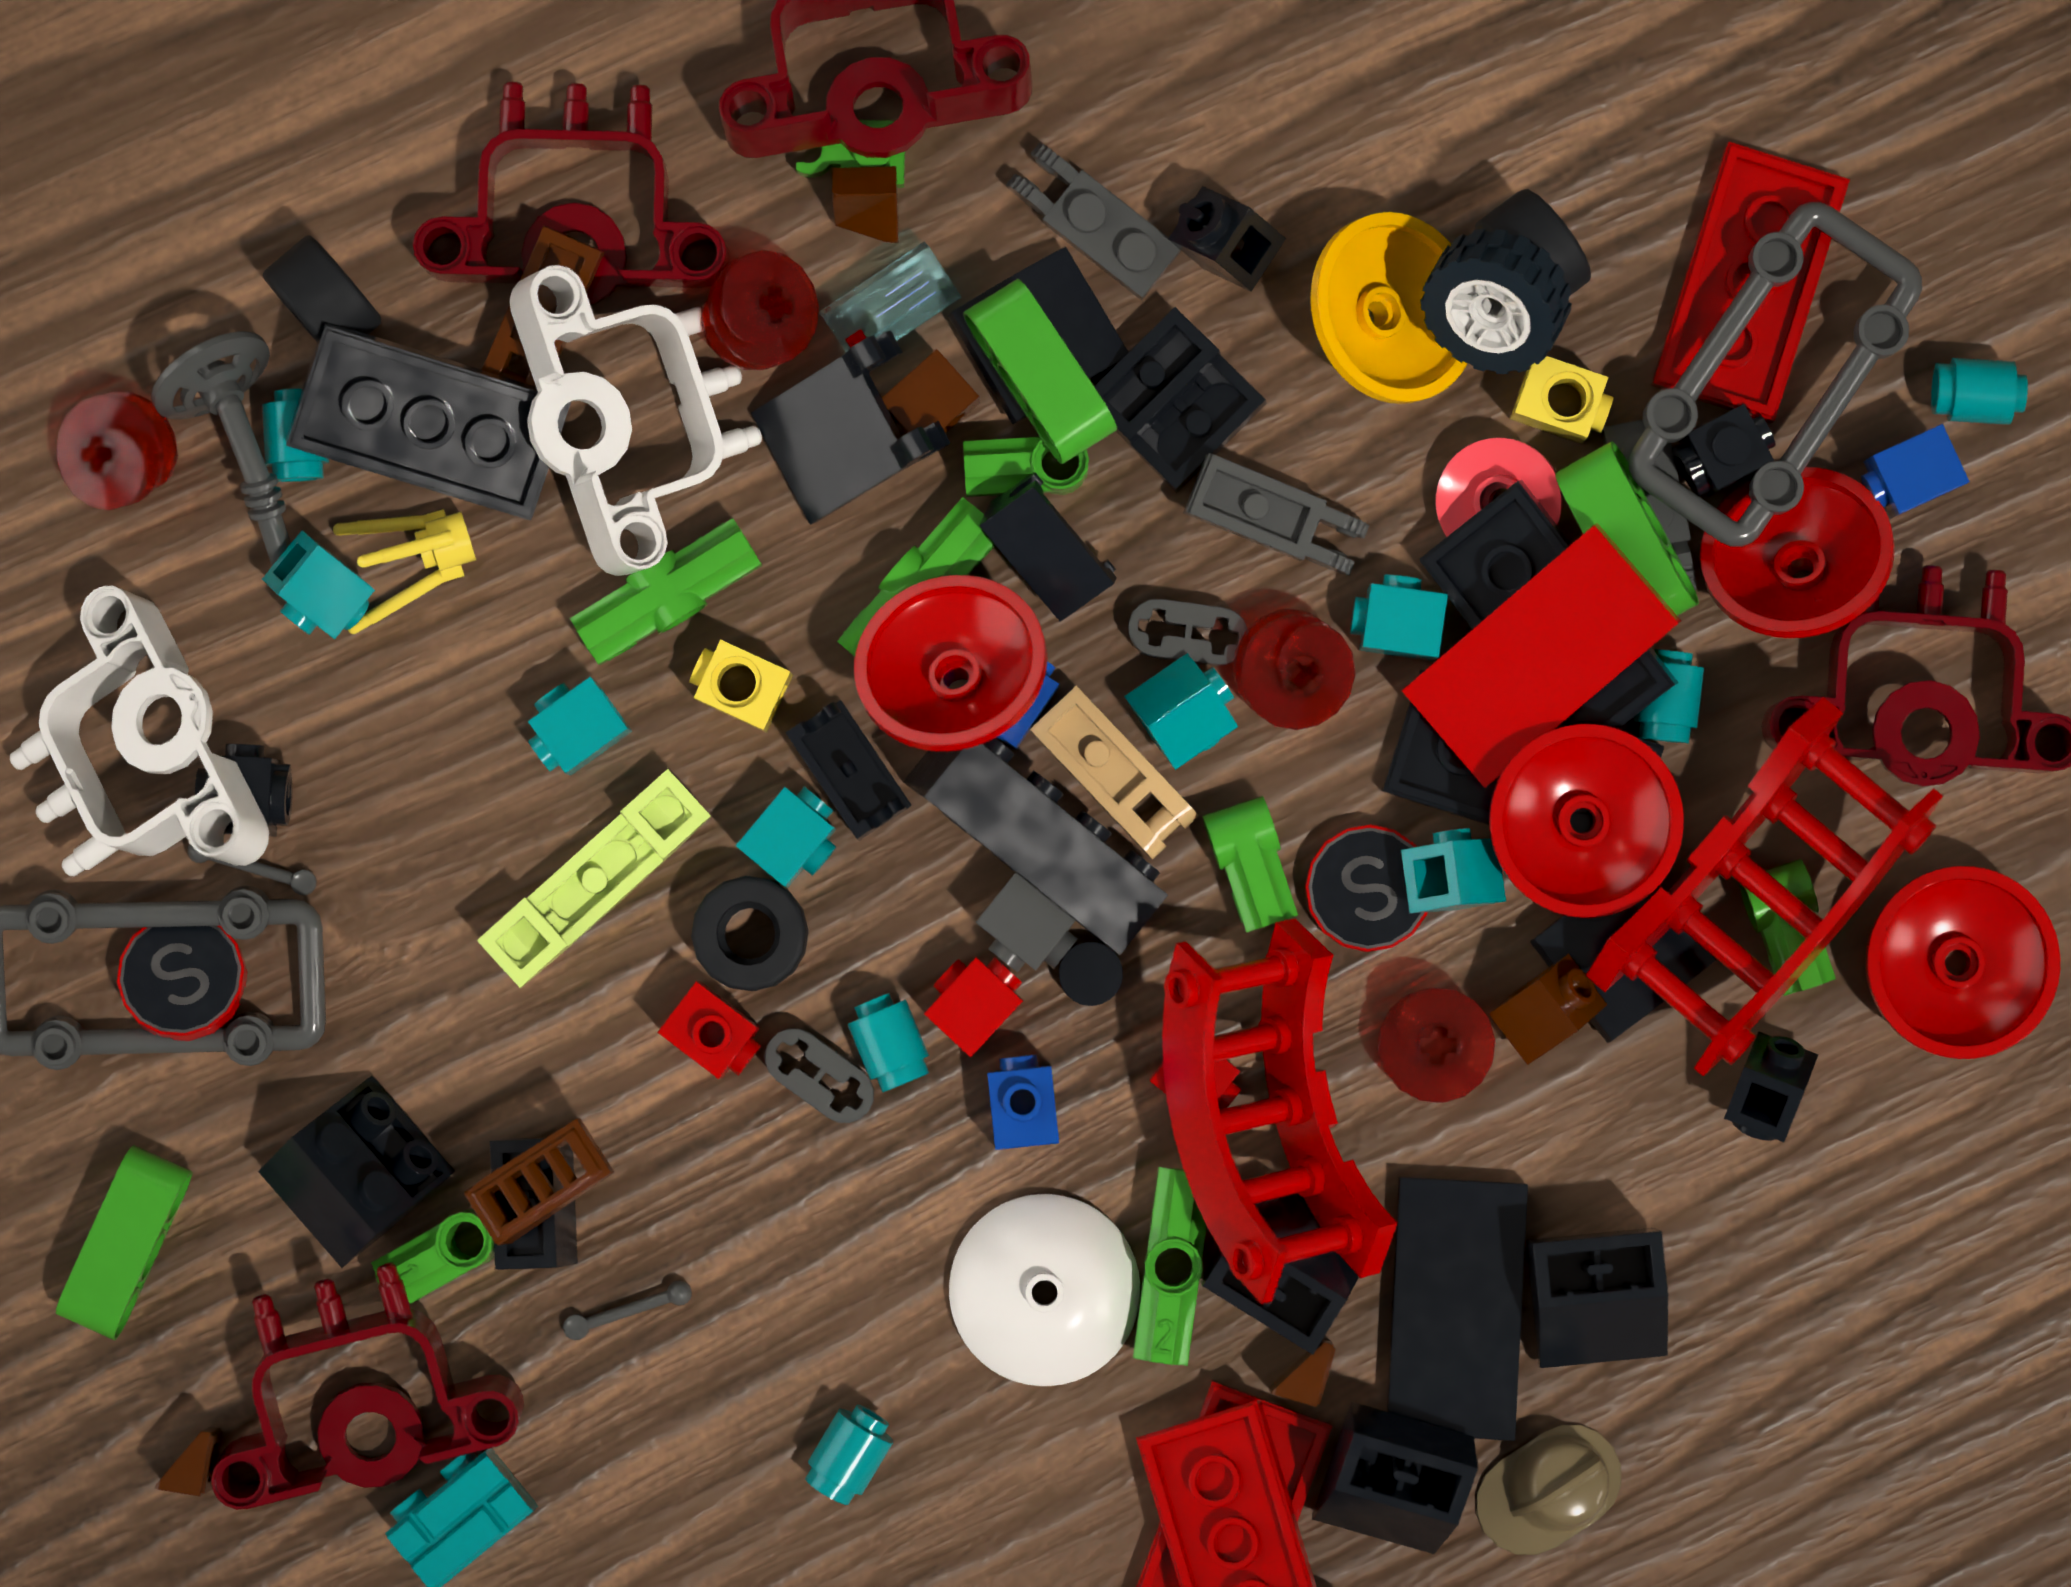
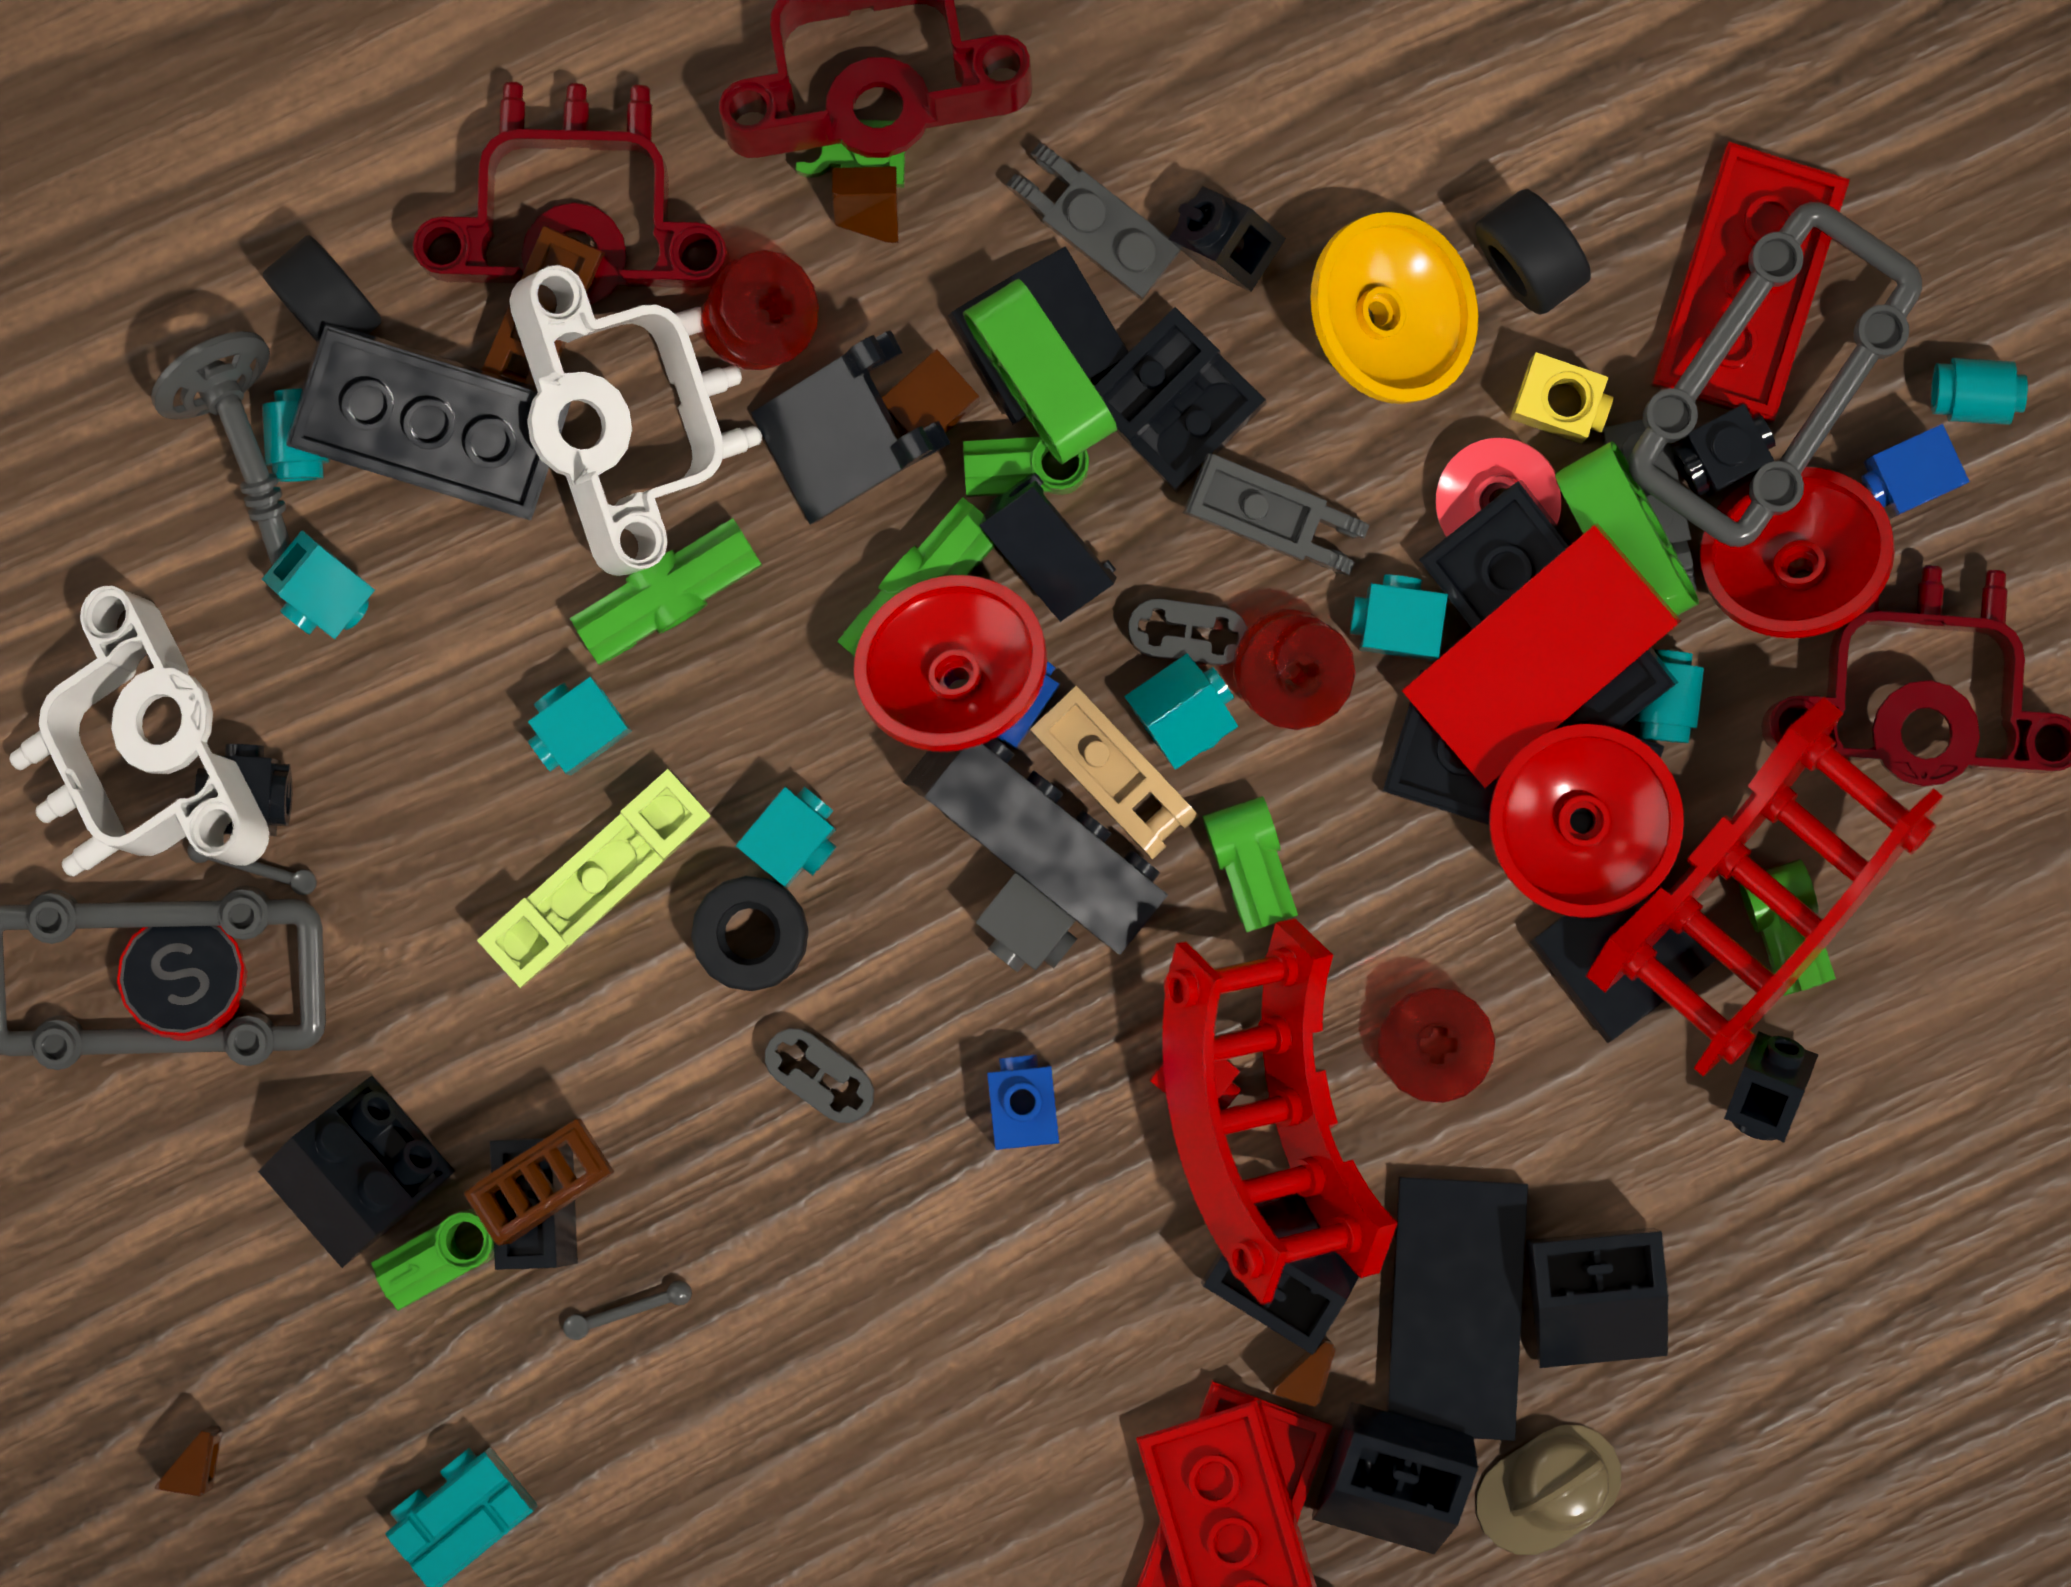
(115, 450): clear red piece -> none
(123, 1242): bright green beam -> none
(441, 543): light yellow plant -> none
(458, 1400): dark red piece -> none
(711, 1032): red brick -> none
(769, 690): light yellow brick -> none
(848, 769): black hinge -> none
(849, 1454): teal brick -> none
(889, 1042): teal brick -> none
(892, 299): clear light blue tile -> none
(974, 1002): red brick -> none
(1055, 1242): white dish -> none
(1090, 973): black tile -> none
(1166, 1308): bright green piece -> none
(1360, 889): black tile -> none
(1452, 873): teal brick -> none
(1496, 301): black wheel -> none
(1548, 1009): reddish brown brick -> none
(2007, 952): red dish -> none

